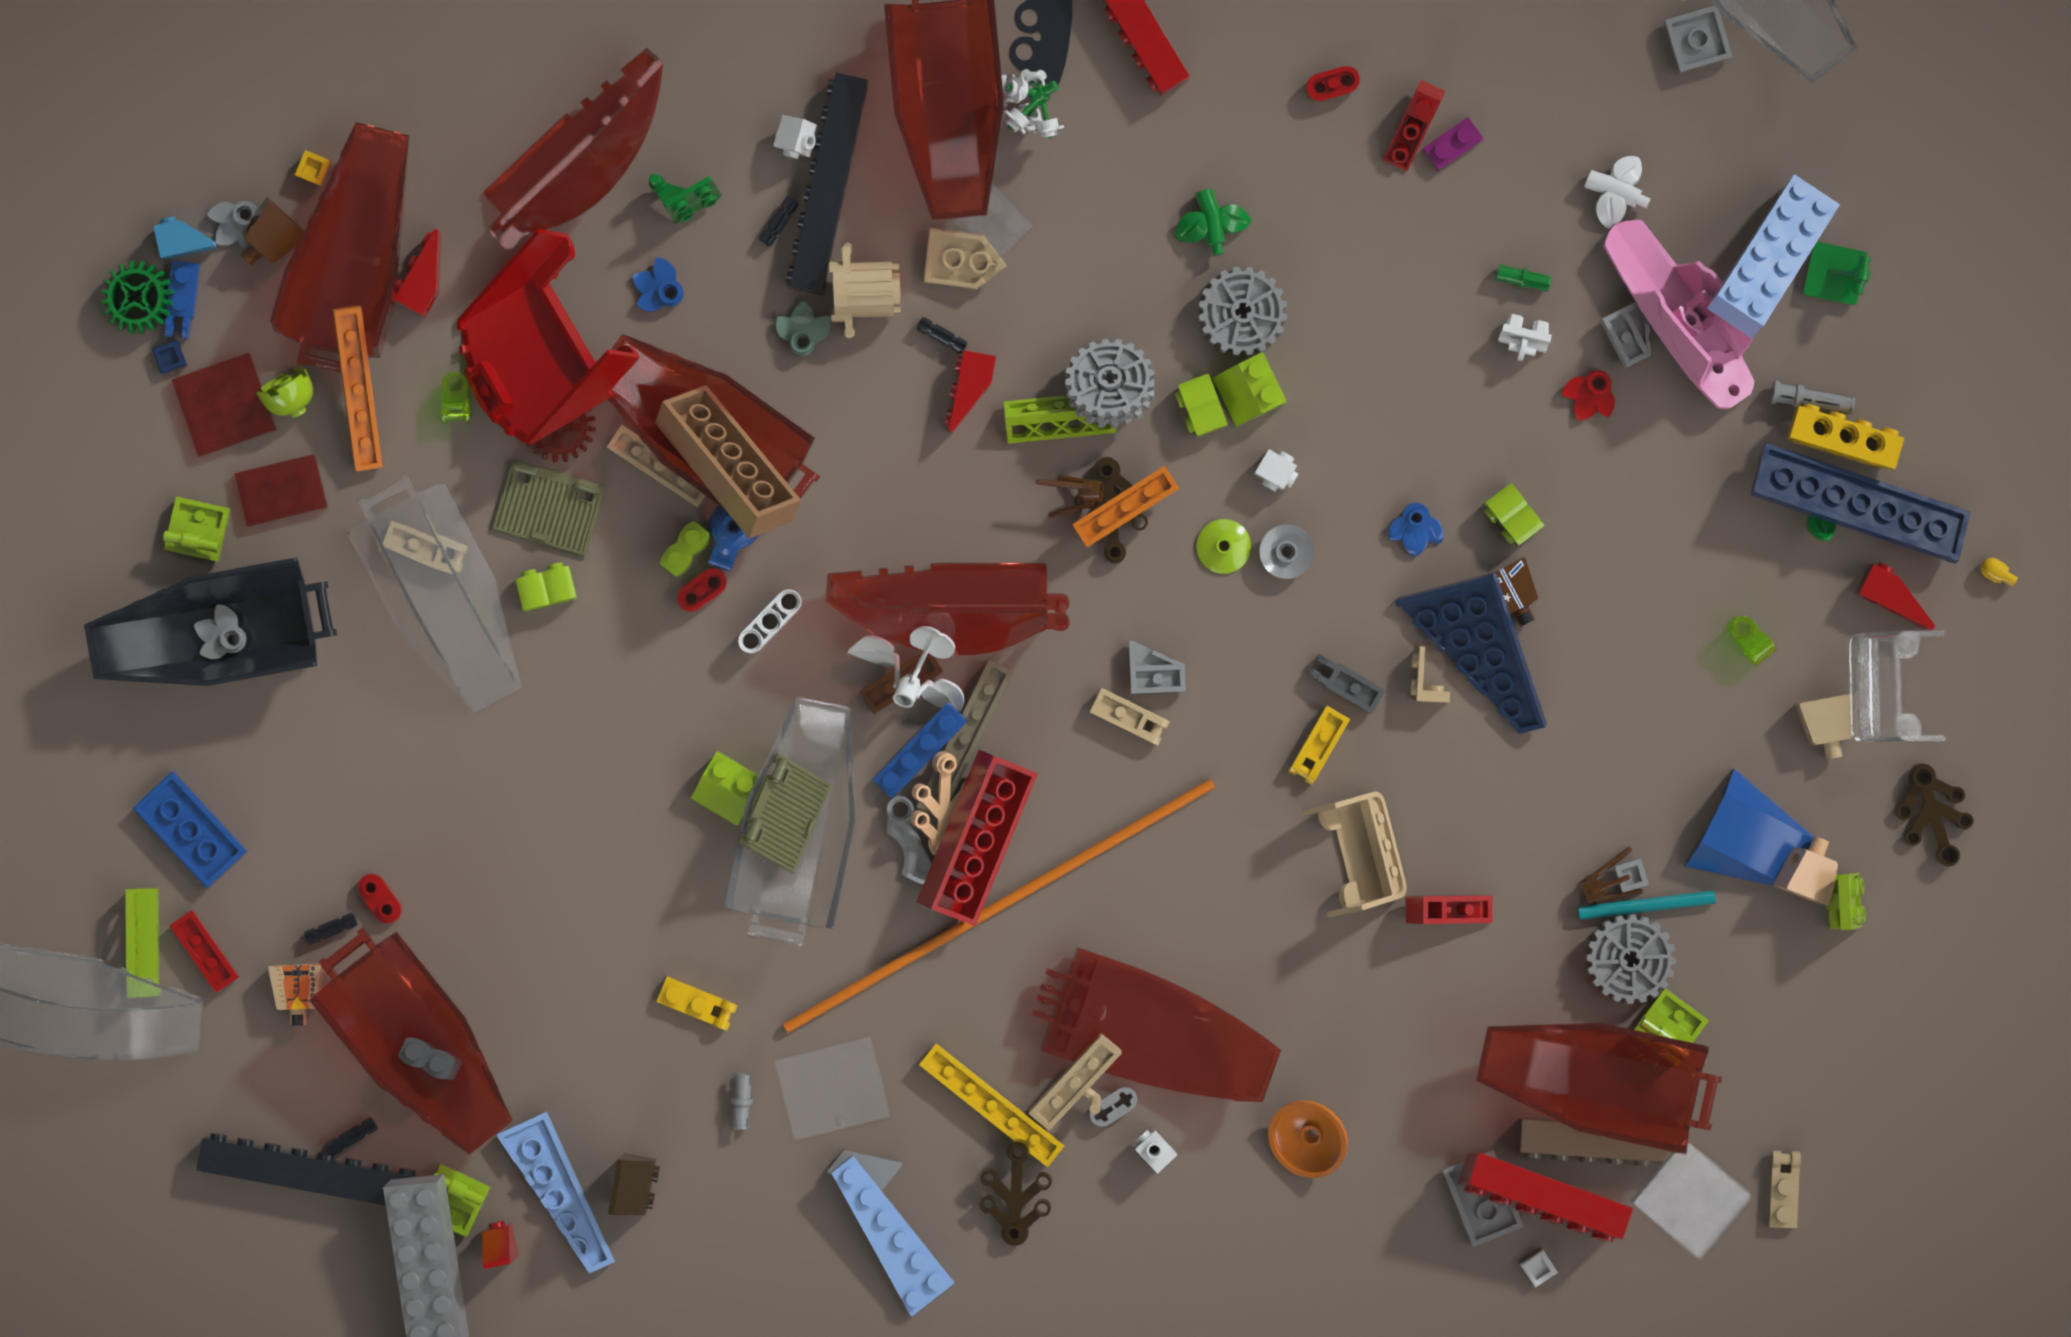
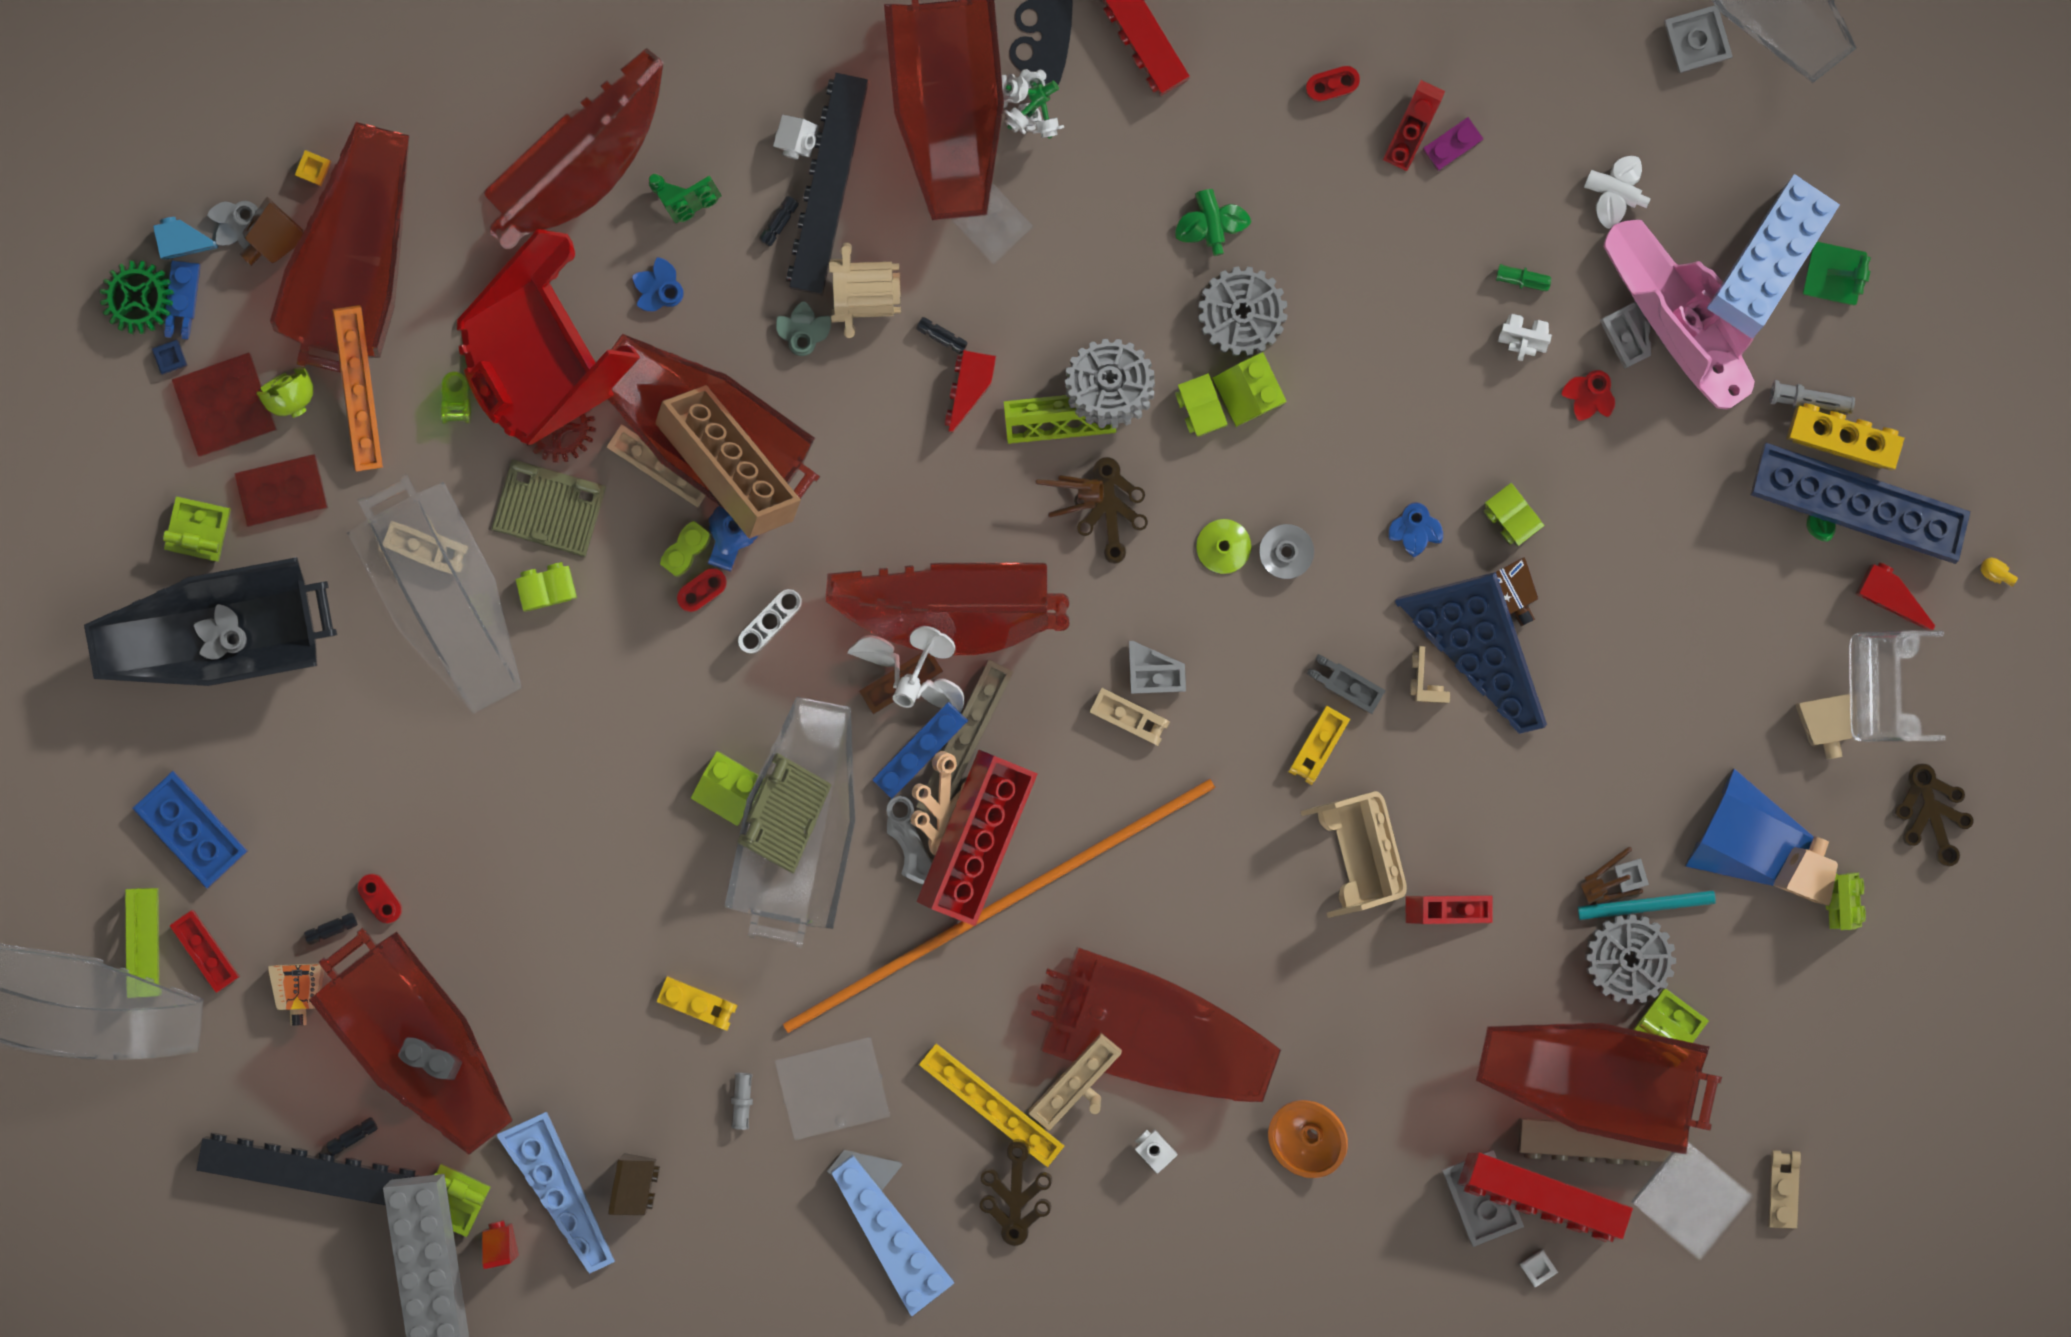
(422, 282): red slope -> none
(960, 259): tan tile -> none
(1117, 1112): light grey beam -> none
(1125, 506): orange plate -> none
(1277, 470): white brick -> none
(1754, 643): clear neon green piece -> none

